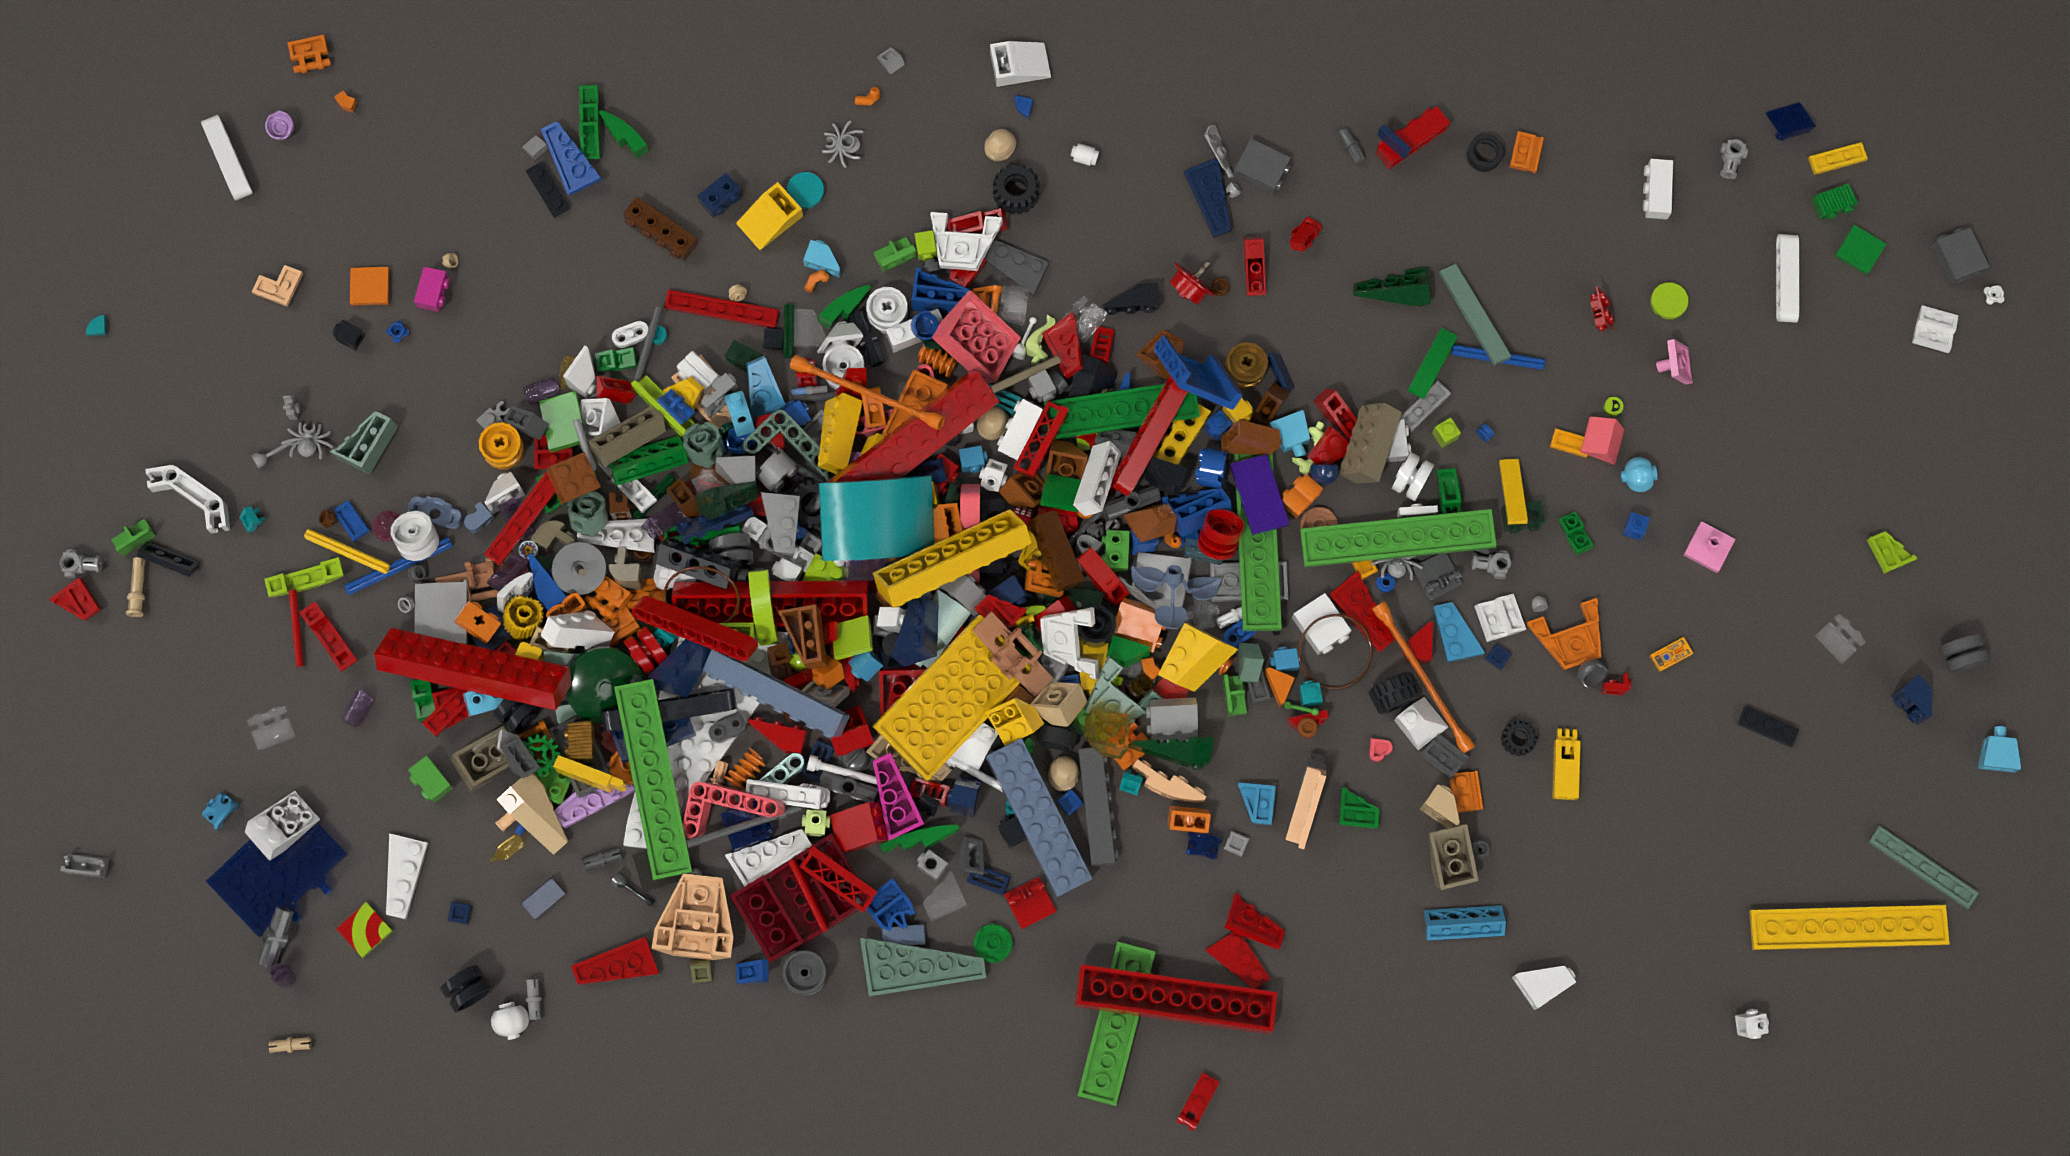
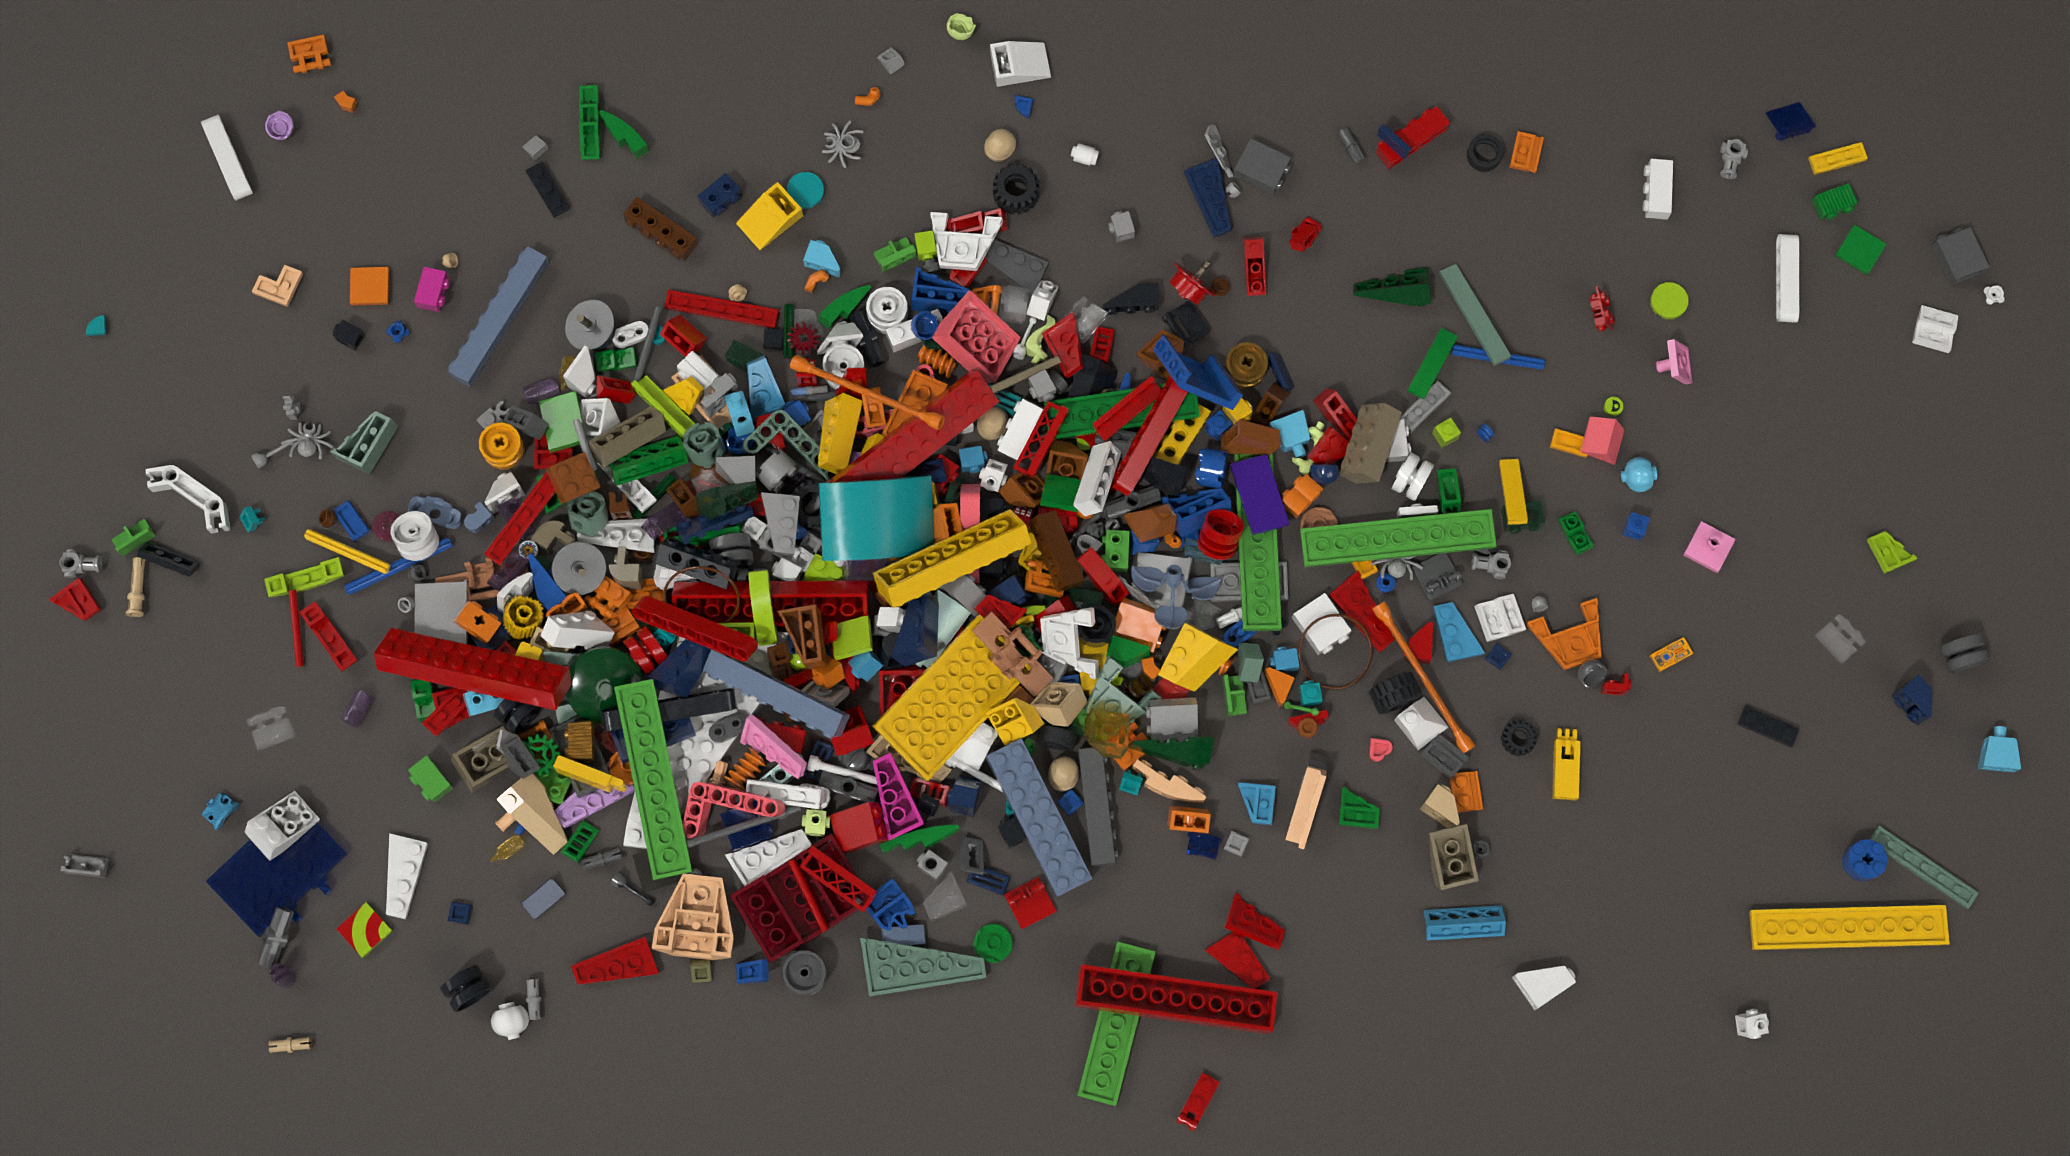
(498, 316): none -> sand blue brick
(570, 162): blue wing -> none
(570, 844): none -> green slope
(590, 325): none -> piece
(676, 406): blue hips -> none
(683, 335): none -> red brick
(768, 743): none -> bright pink wing
(795, 339): none -> dark red gear
(960, 26): none -> yellowish green hair
(1042, 299): none -> white slope
(1121, 226): none -> light grey brick
(1127, 409): none -> red fence
(1191, 322): none -> black plate
(1872, 852): none -> blue brick

